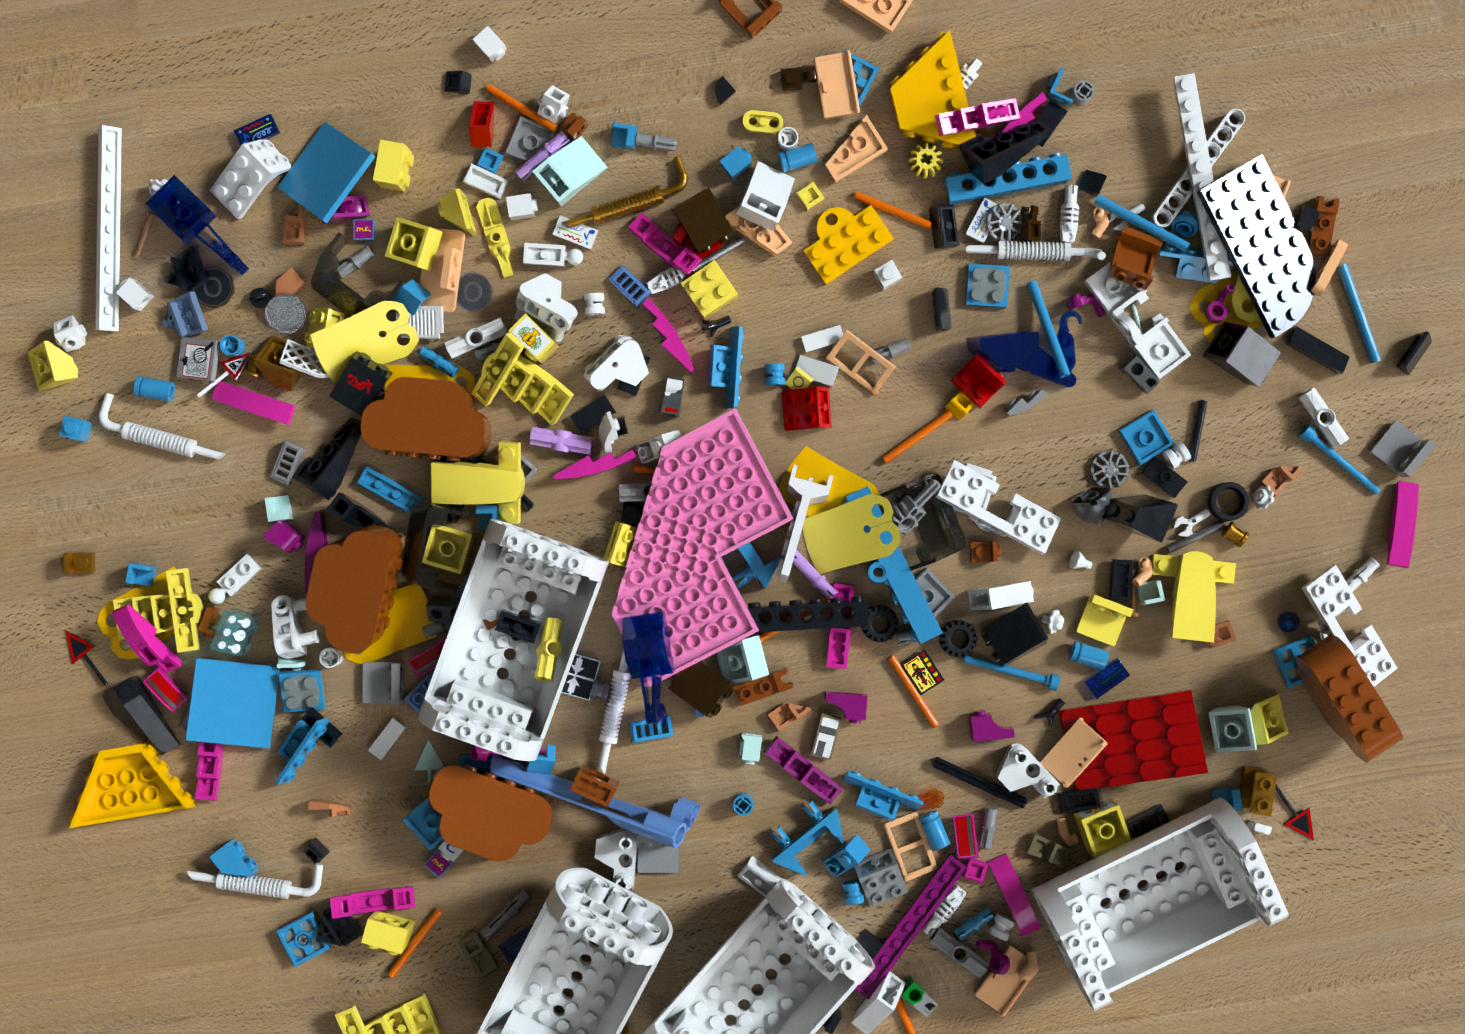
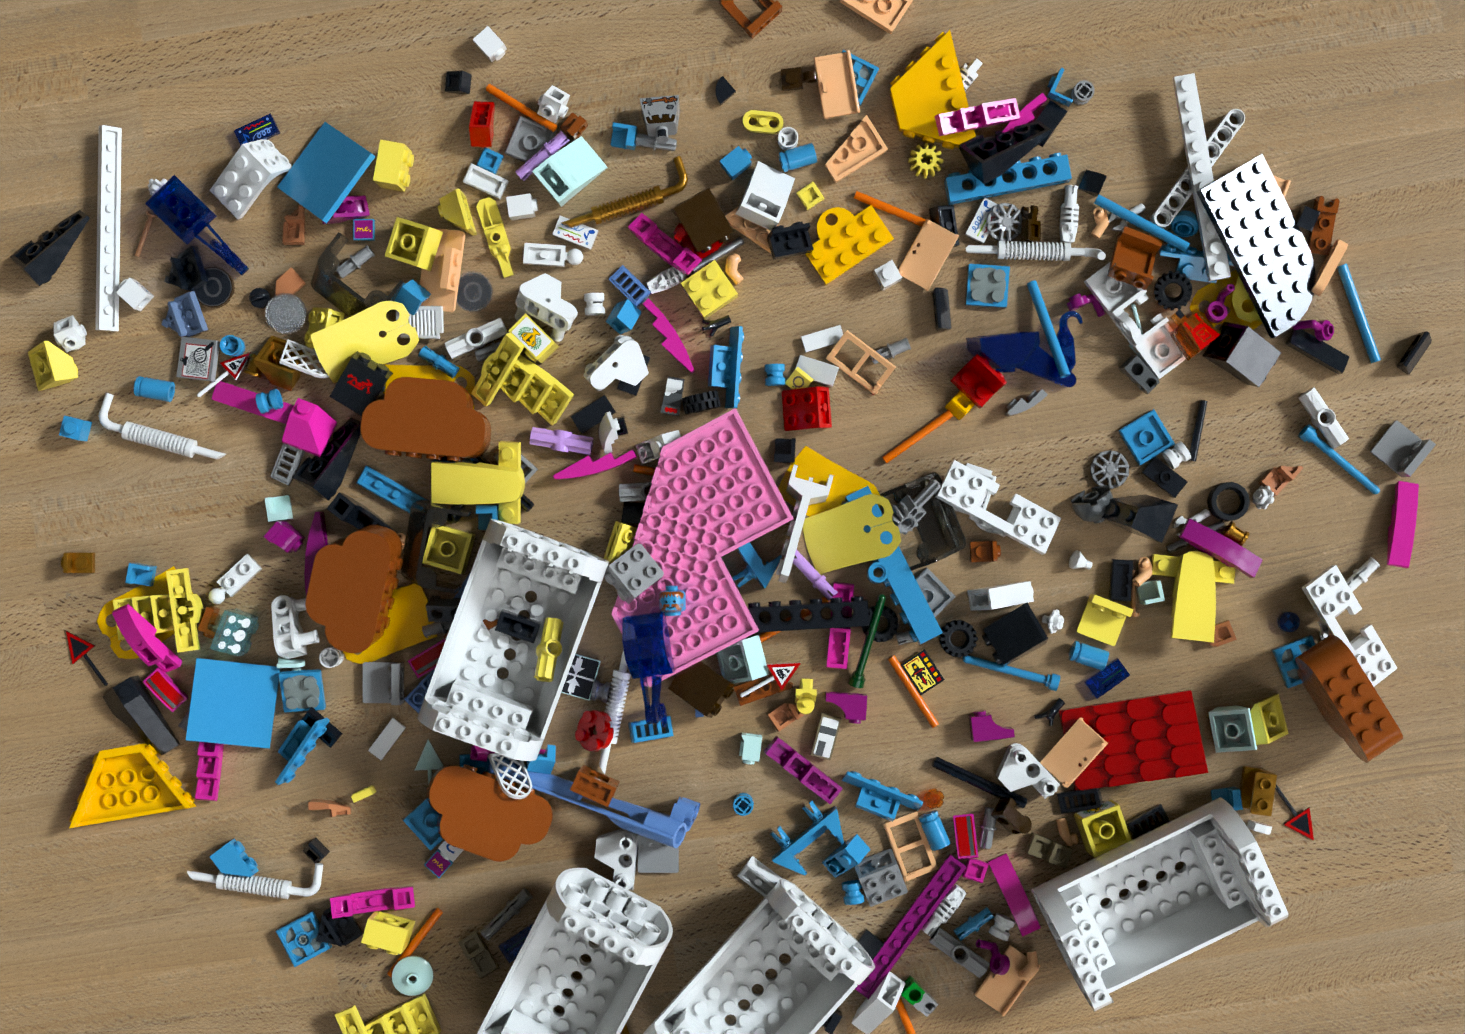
(45, 256): none -> black wedge
(269, 401): none -> dark azure wheel
(308, 428): none -> dark pink slope
(361, 794): none -> light yellow tile
(416, 967): none -> light aqua dish
(492, 757): none -> white window
(585, 728): none -> red plate
(623, 316): none -> dark azure panel
(633, 573): none -> light grey bracket
(661, 116): none -> light grey torso
(672, 601): none -> dark azure head
(701, 402): none -> black tyre
(731, 268): none -> light nougat arm
(780, 672): none -> piece
(785, 451): none -> black panel
(790, 240): none -> black bracket
(805, 696): none -> light yellow hips
(857, 678): none -> dark green piece
(928, 255): none -> light nougat door
(1010, 817): none -> dark brown leg
(1177, 302): none -> black tyre
(1192, 333): none -> clear orange torso
(1220, 547): none -> magenta slope
(1323, 329): none -> magenta plate

